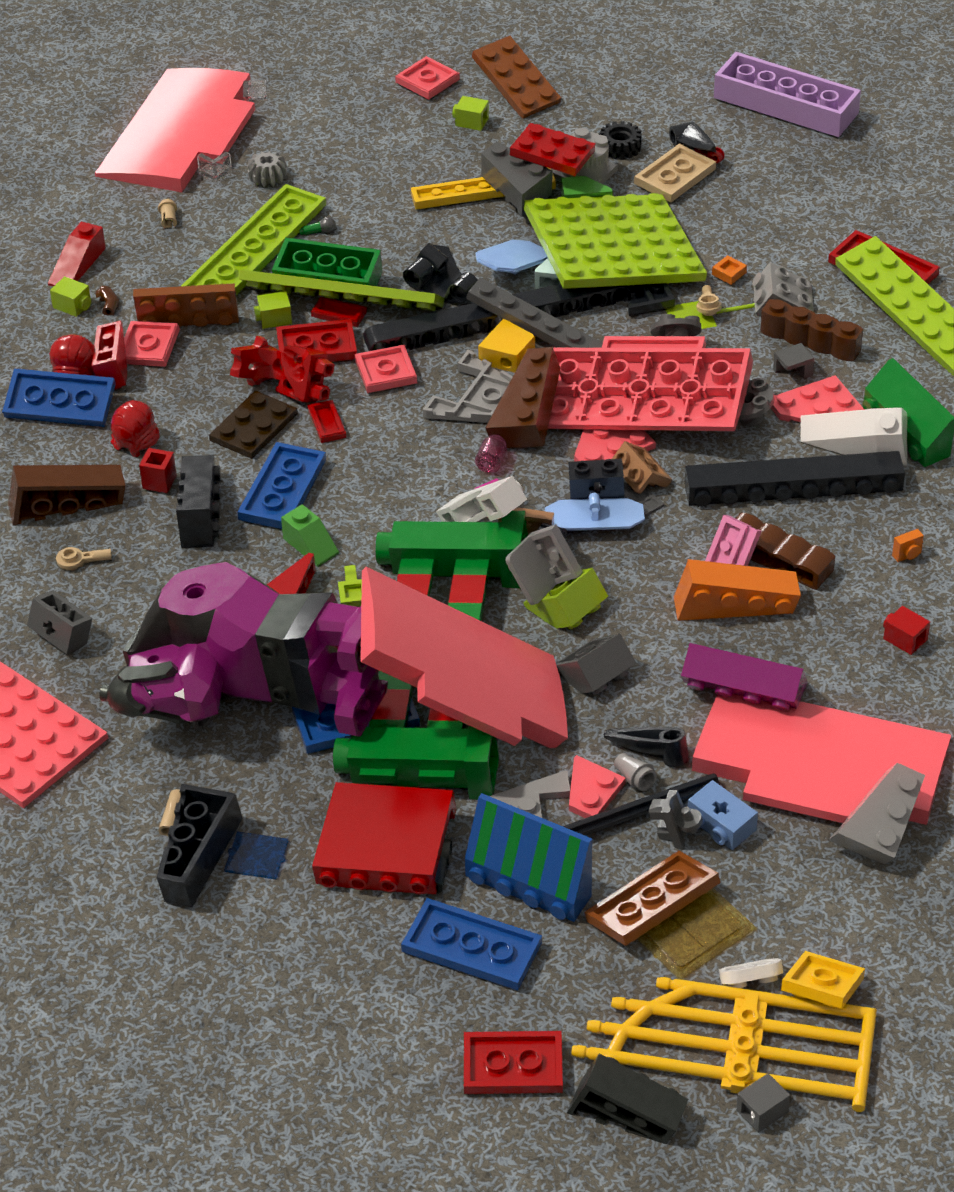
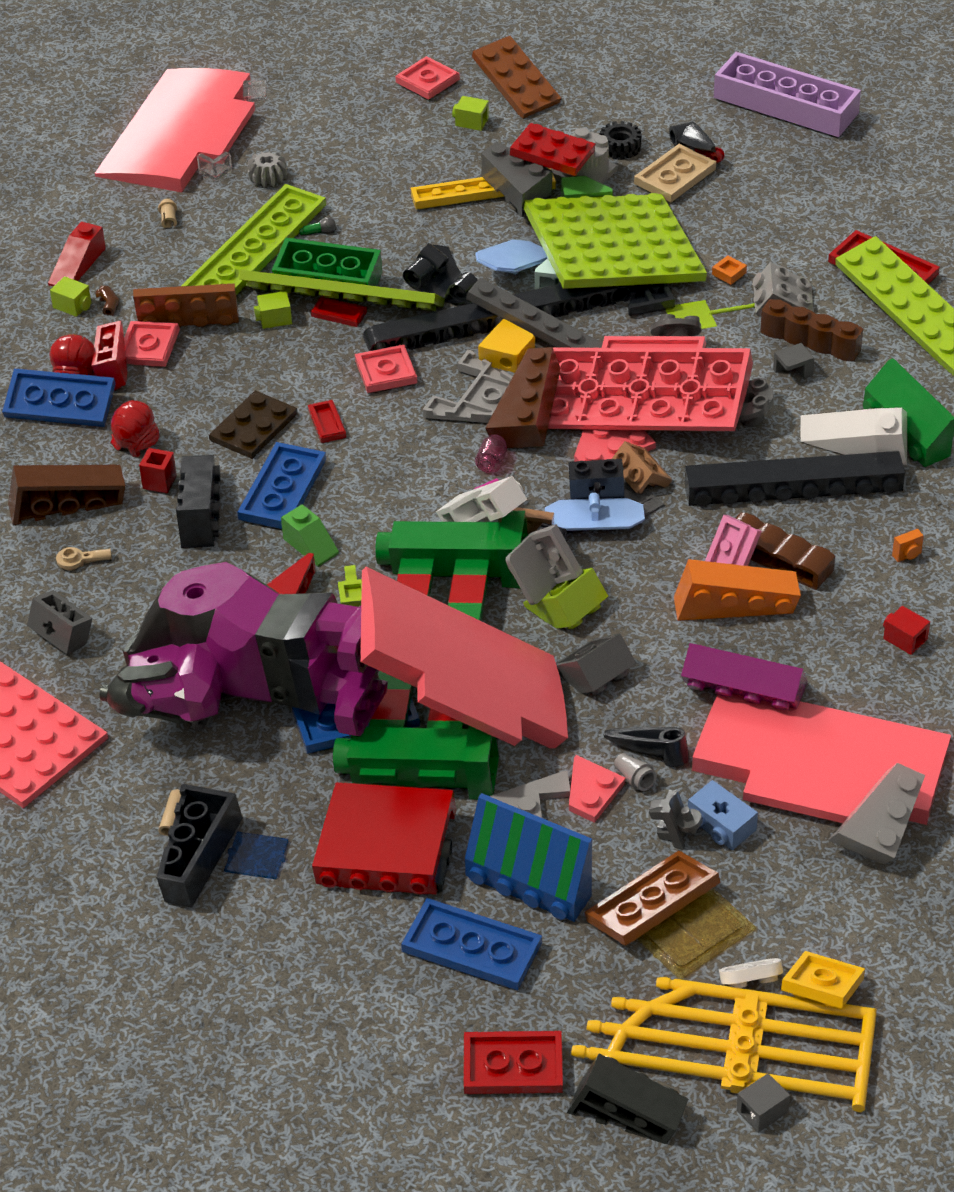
(270, 362): red hips -> none
(329, 336): red plate -> none
(636, 808): black axle -> none
(708, 302): tan plate -> none
(815, 398): coral plate -> none

